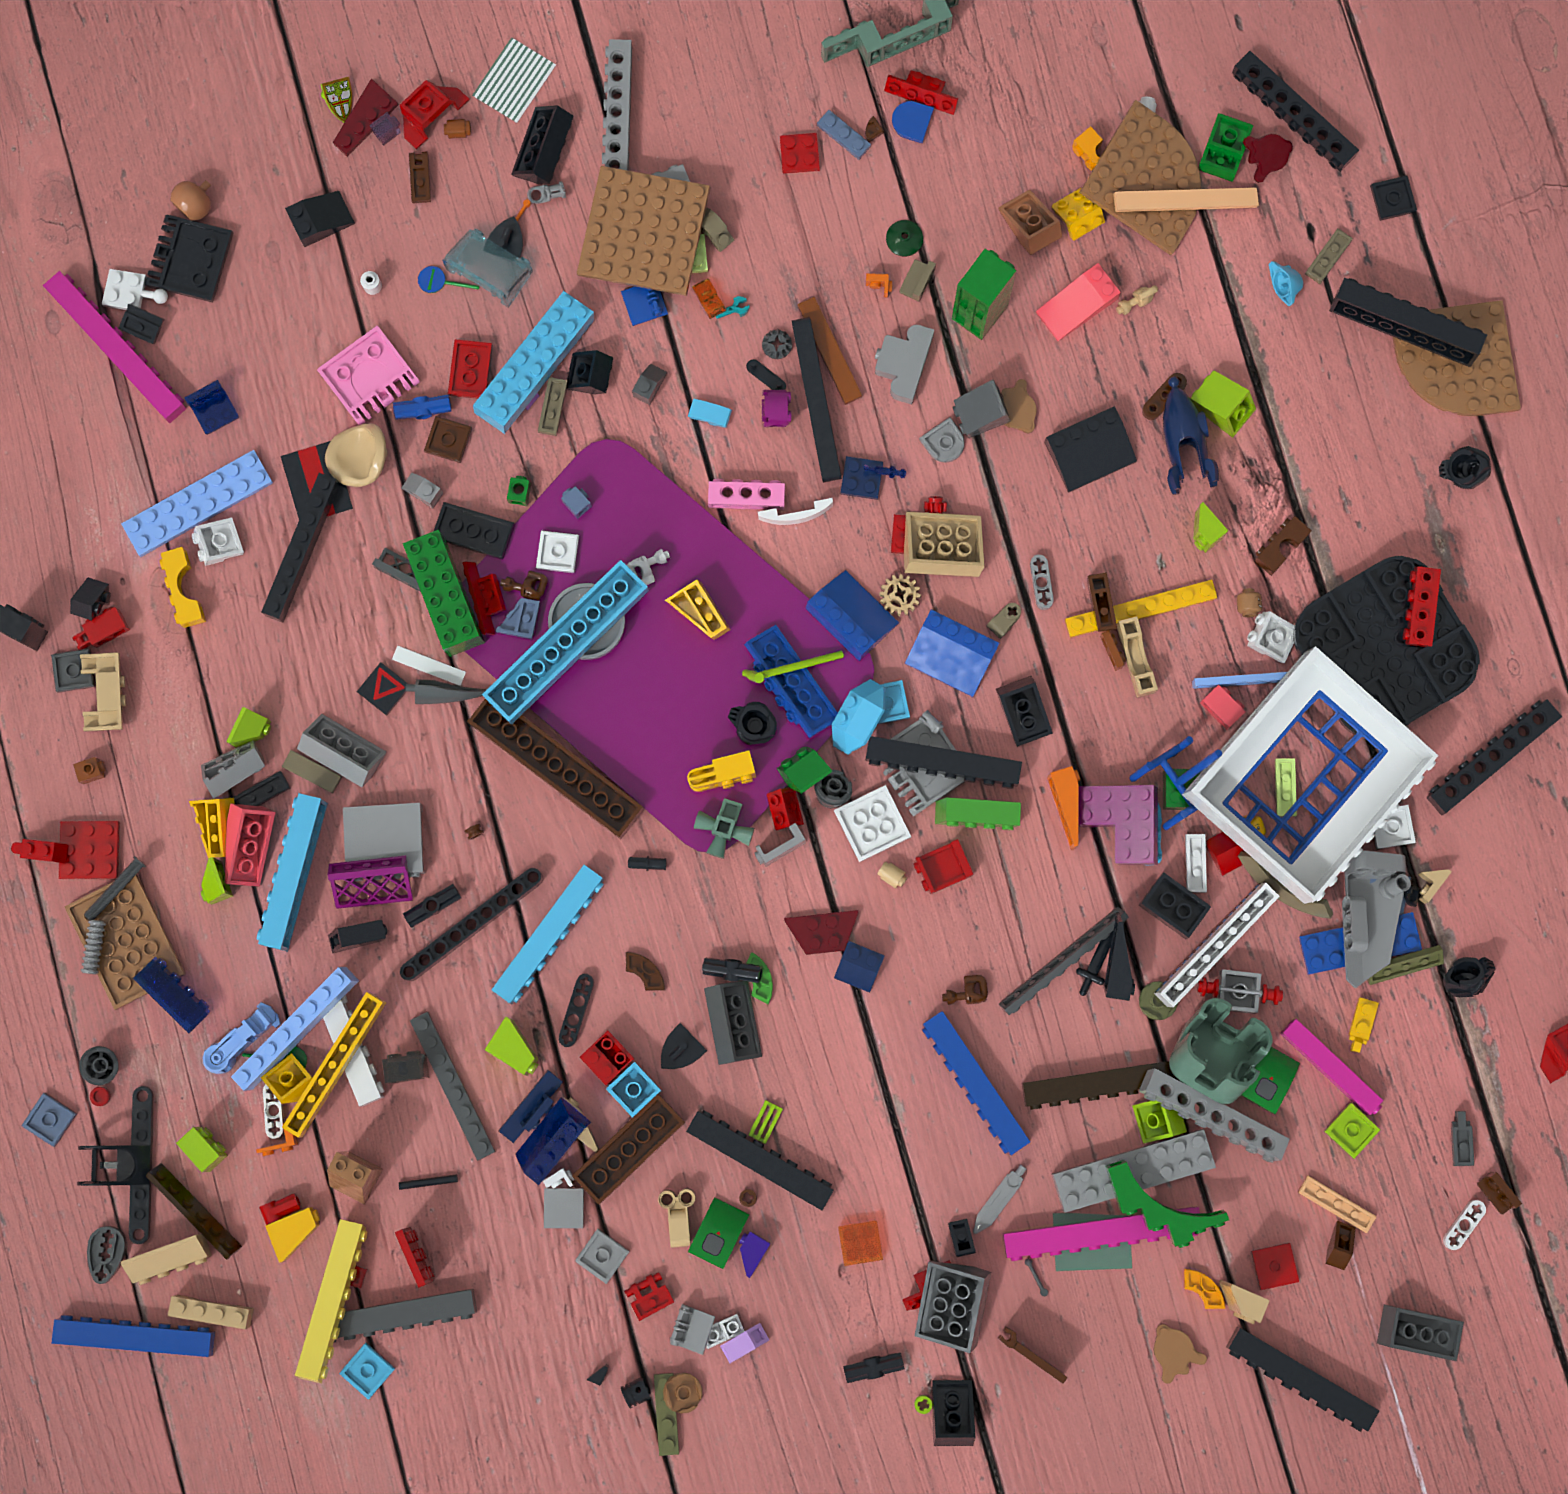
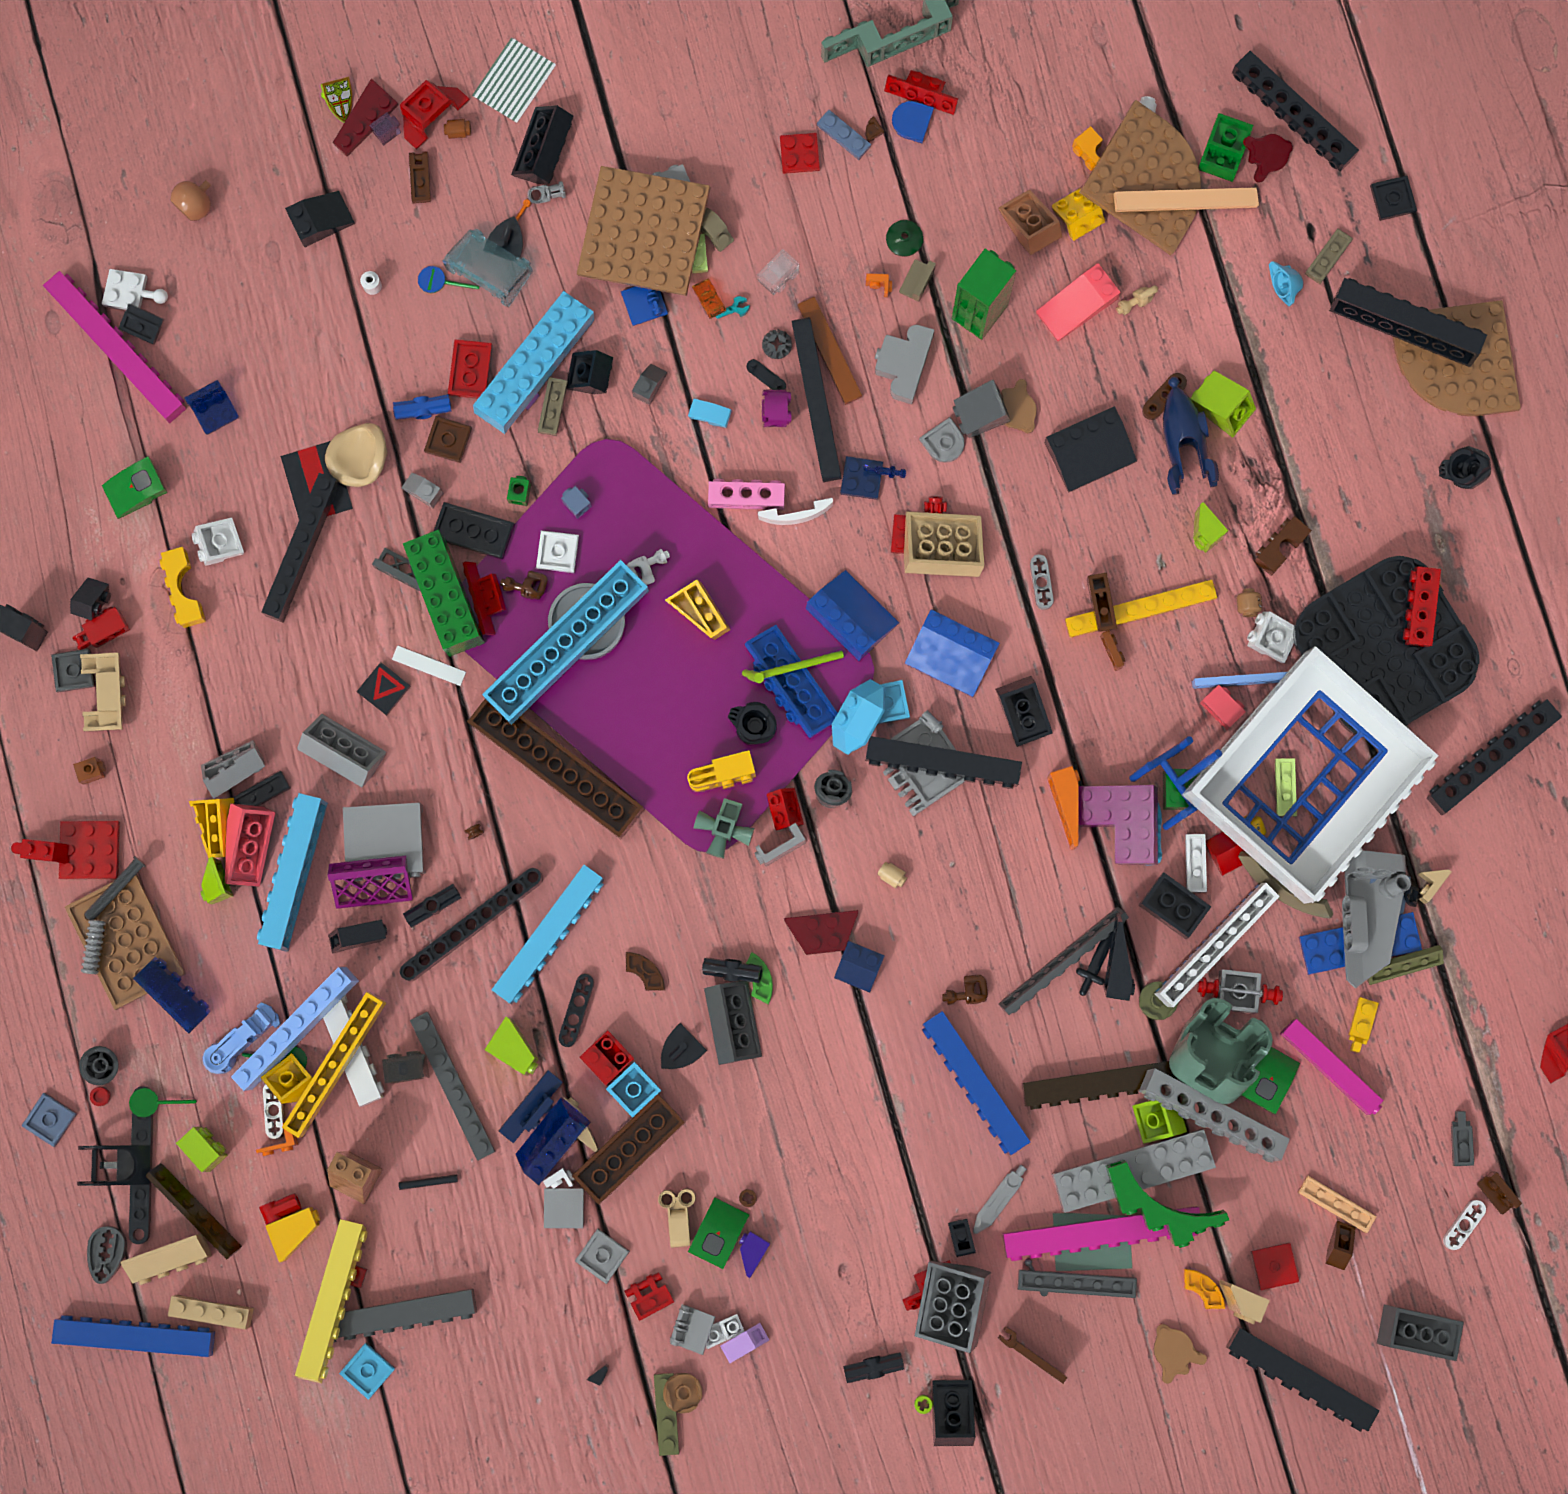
(134, 487): none -> green slope
(145, 1102): none -> green piece
(192, 259): black hinge -> none
(197, 503): light blue plate -> none
(248, 727): lime slope -> none
(311, 771): dark tan tile -> none
(366, 372): bright pink hinge -> none
(415, 1256): red plate -> none
(438, 692): dark grey piece -> none
(521, 620): sand blue wing -> none
(623, 50): light grey brick -> none
(632, 1395): black piece -> none
(647, 863): black axle -> none
(758, 1136): lime tile -> none
(759, 1160): black brick -> none
(778, 272): none -> clear brick
(803, 769): green slope -> none
(860, 1243): clear orange plate -> none
(872, 823): white plate -> none
(908, 592): tan gear -> none
(943, 867): red panel -> none
(977, 813): bright green wedge -> none
(1003, 622): dark tan piece -> none
(1077, 1283): none -> dark grey tile
(1137, 663): tan arch -> none
(1352, 1130): lime plate -> none
(1396, 831): white plate -> none
(1469, 976): black helmet -> none

